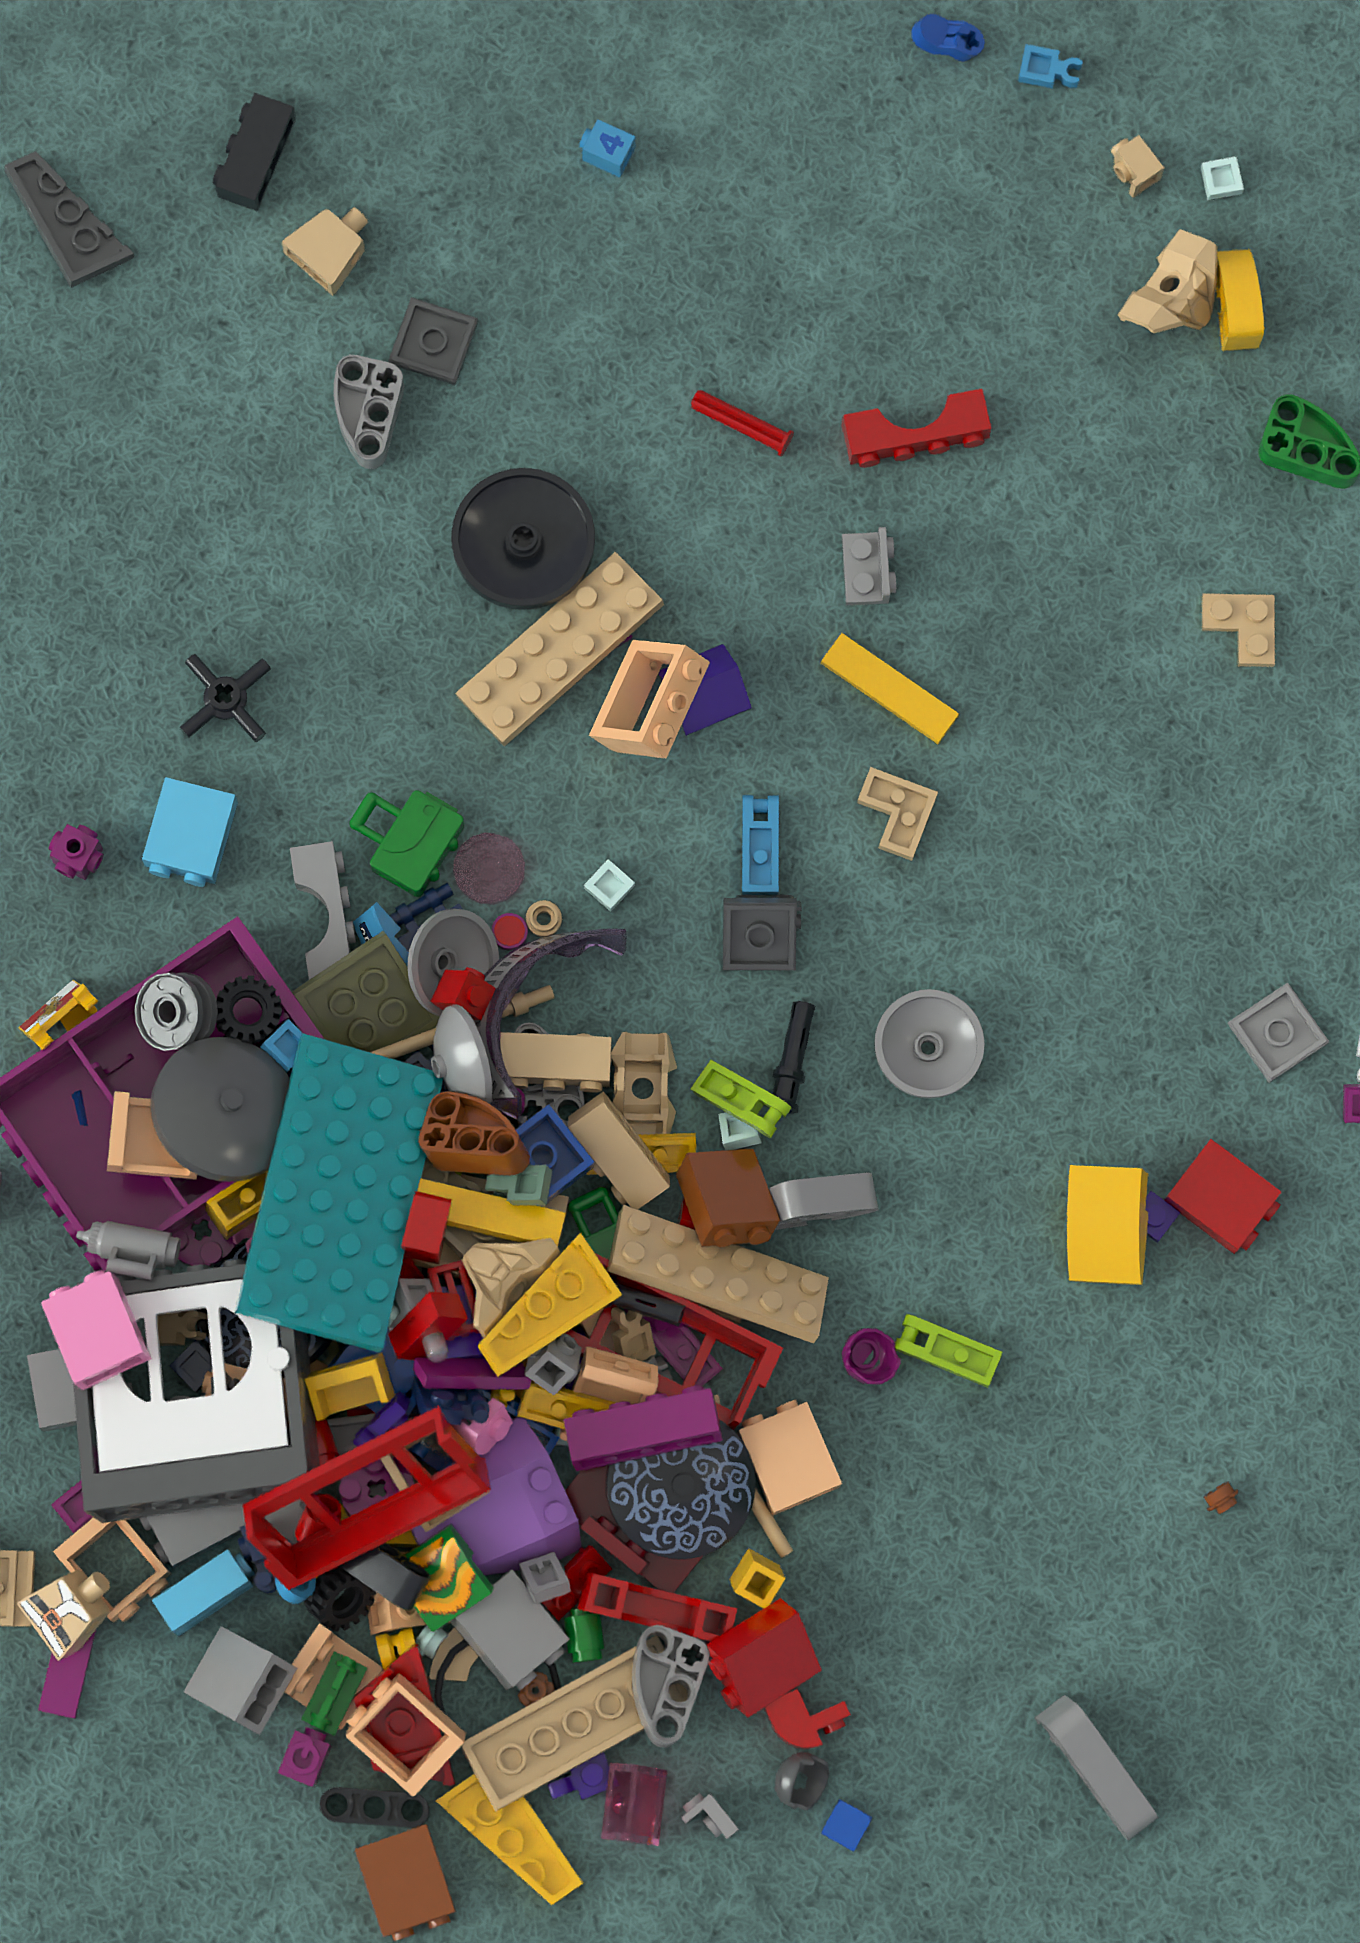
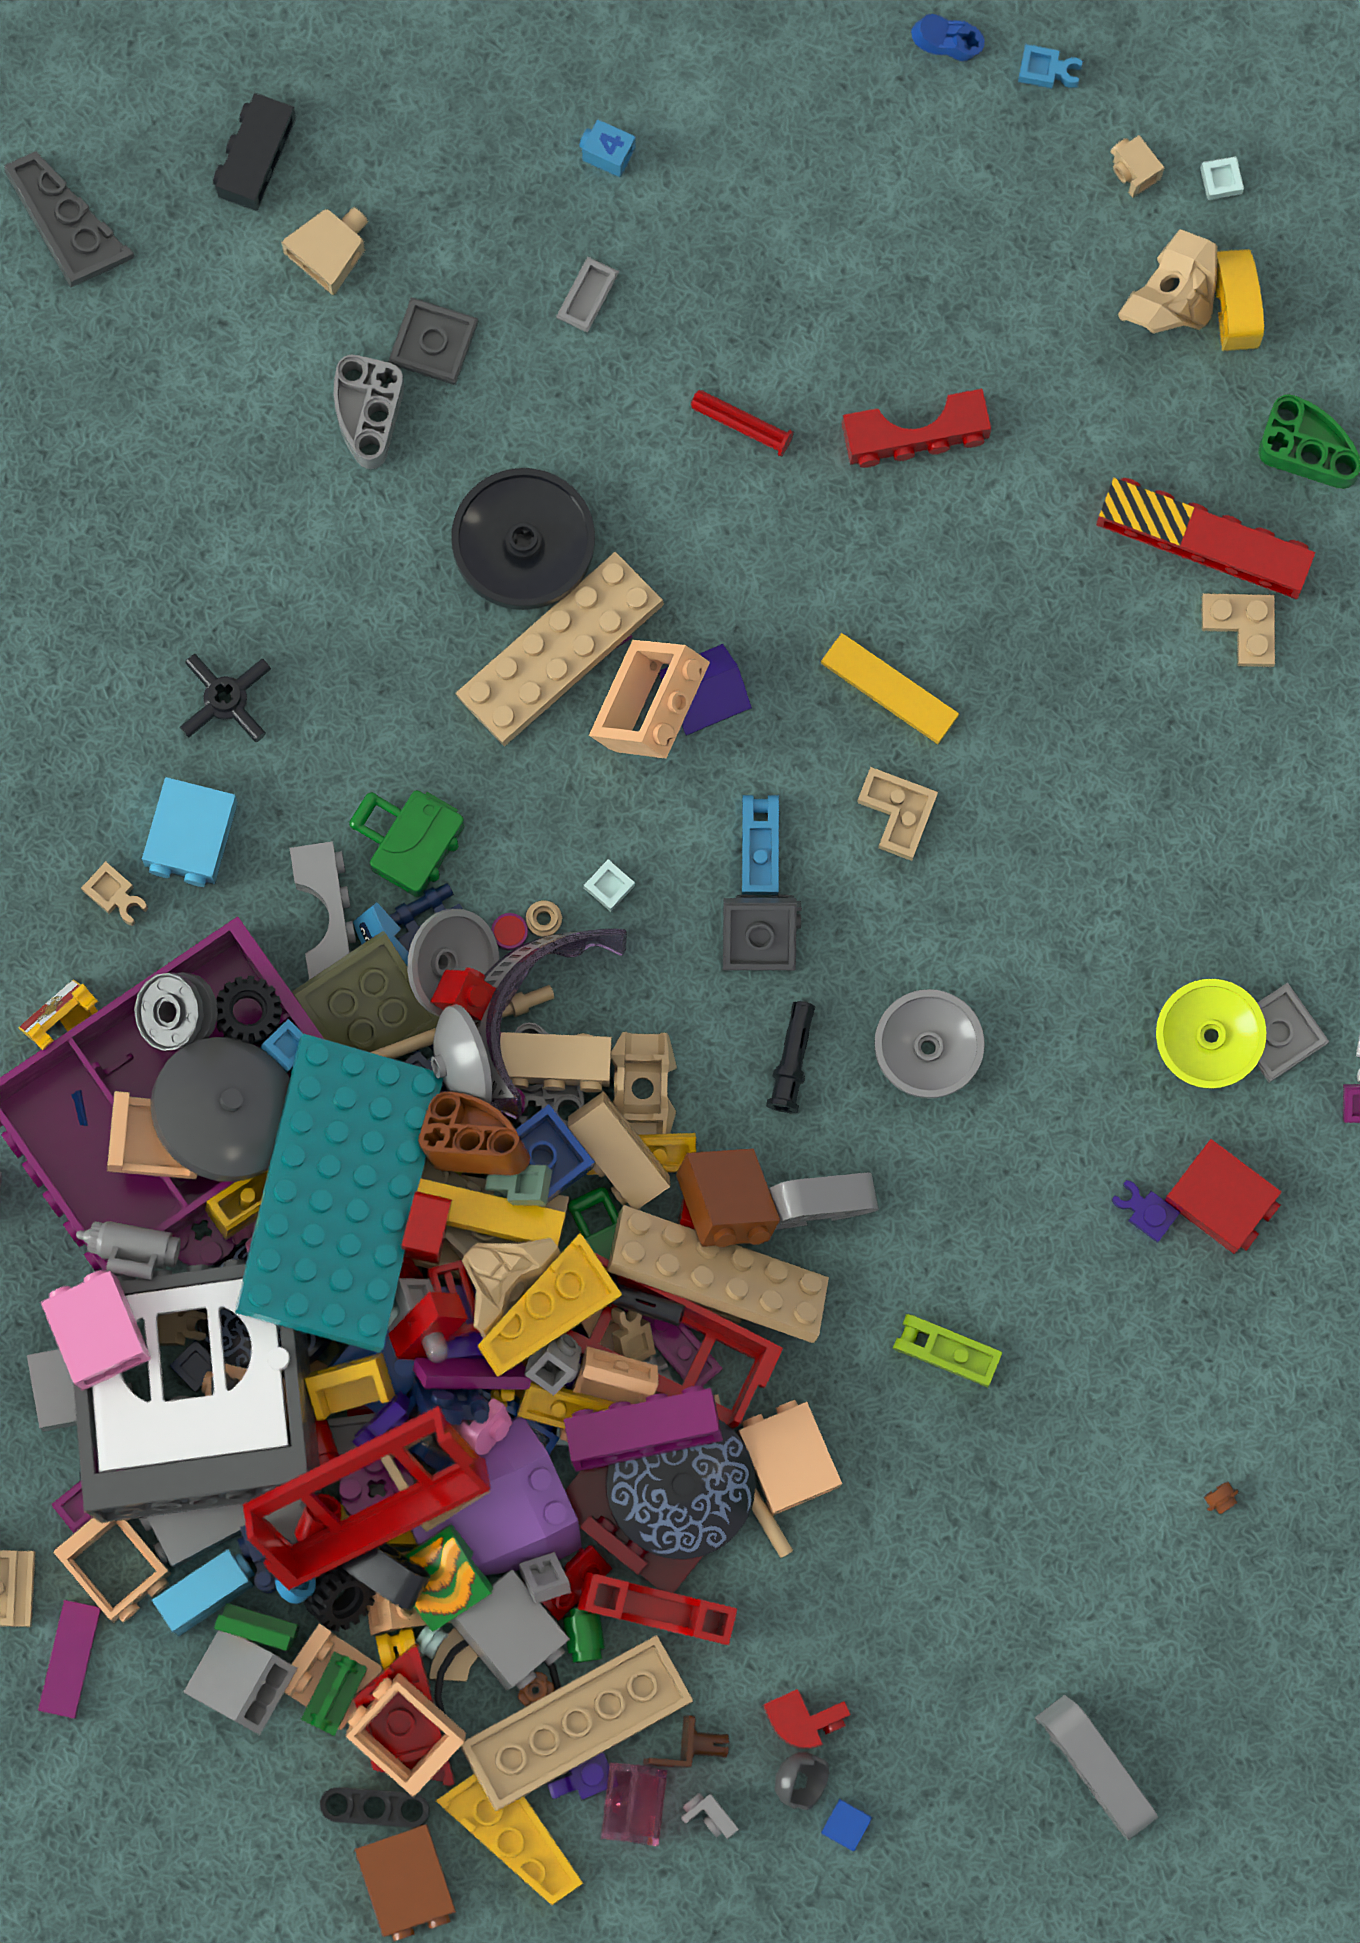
(67, 1611): tan torso -> none
(79, 863): magenta brick -> none
(111, 890): none -> tan plate
(257, 1627): none -> green slope
(305, 1757): magenta brick -> none
(490, 882): clear pink tile -> none
(587, 294): none -> light grey tile
(657, 1672): light grey beam -> none
(693, 1744): none -> reddish brown bracket
(737, 1133): light aqua plate -> none
(740, 1098): lime plate -> none
(757, 1578): yellow brick -> none
(763, 1658): red brick -> none
(858, 1348): magenta hair -> none
(867, 567): light grey bracket -> none
(1106, 1224): yellow slope -> none
(1206, 538): none -> red brick
(1209, 1006): none -> neon yellow dish

